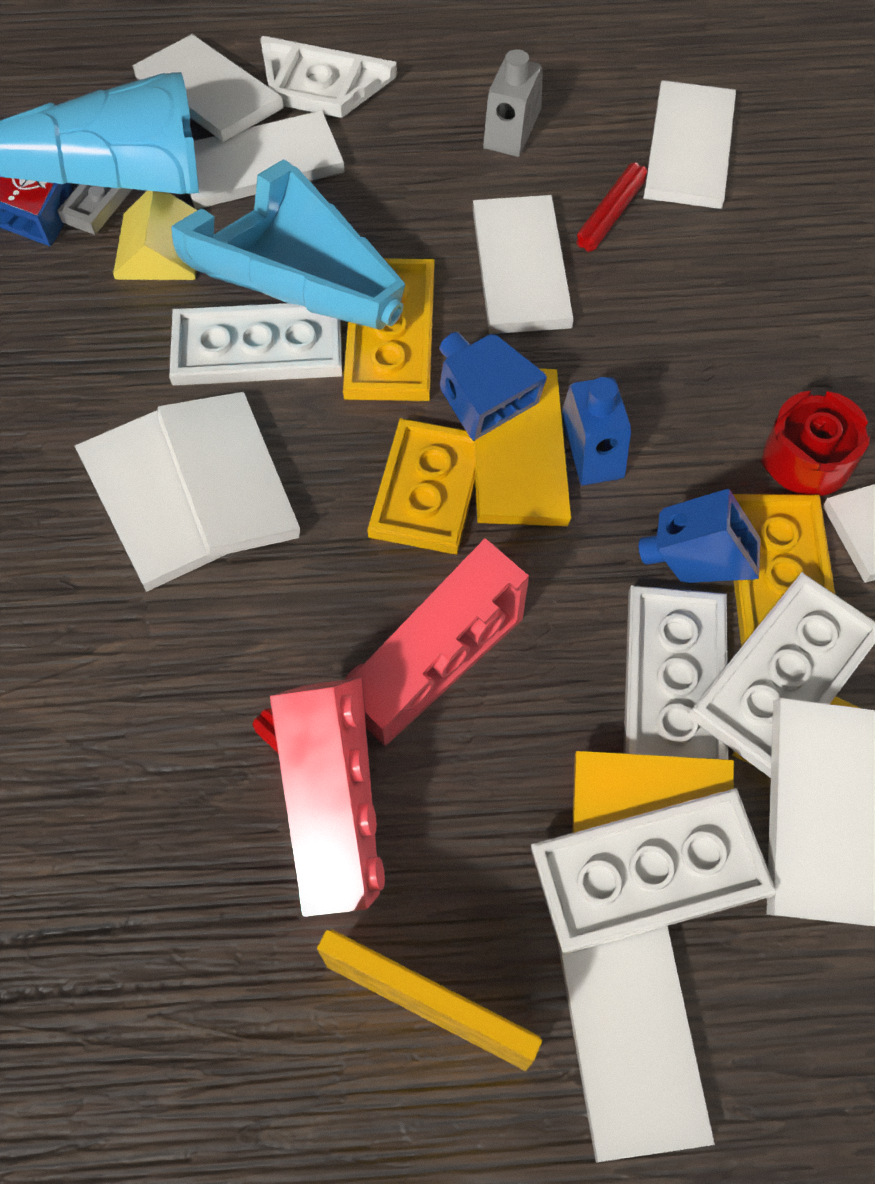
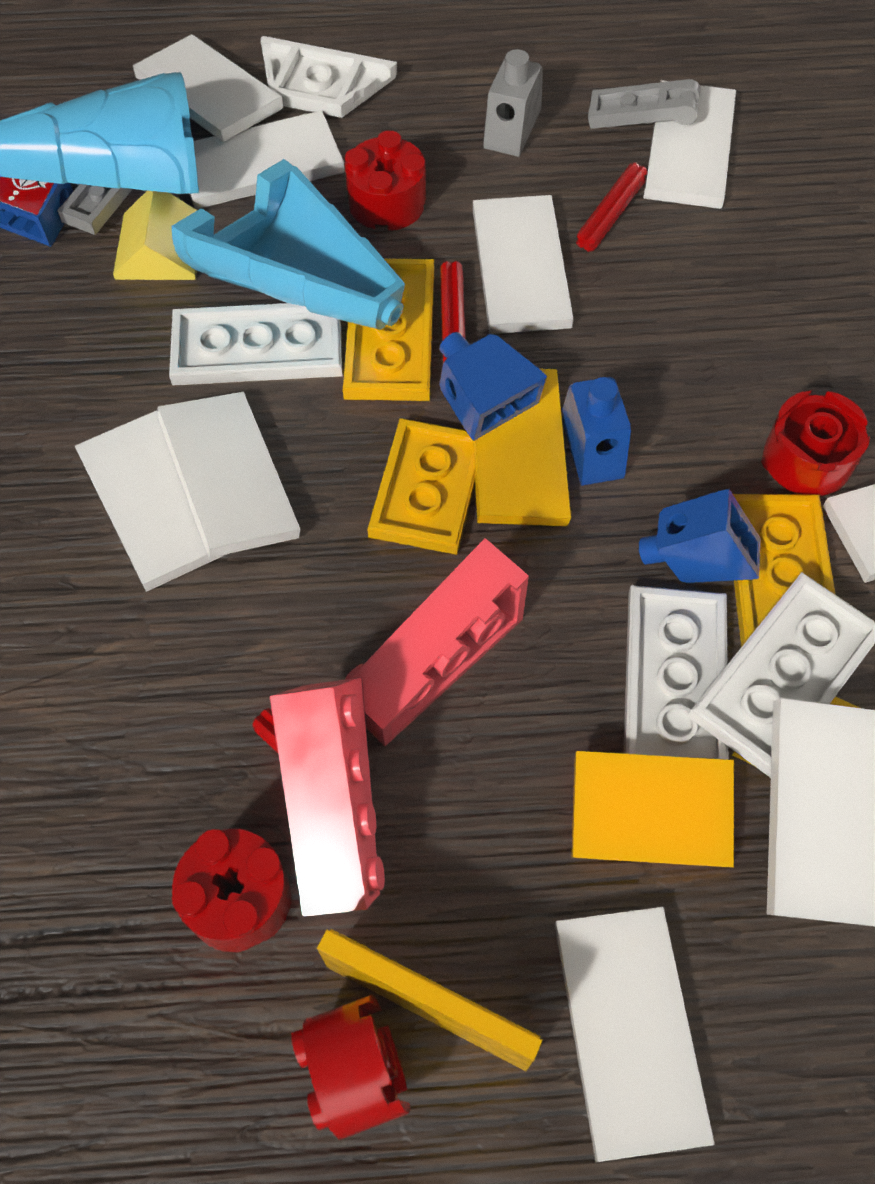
(219, 862): none -> red brick
(351, 1069): none -> red brick
(386, 181): none -> red brick
(452, 299): none -> red axle
(645, 104): none -> light grey plate
(651, 871): white tile -> none

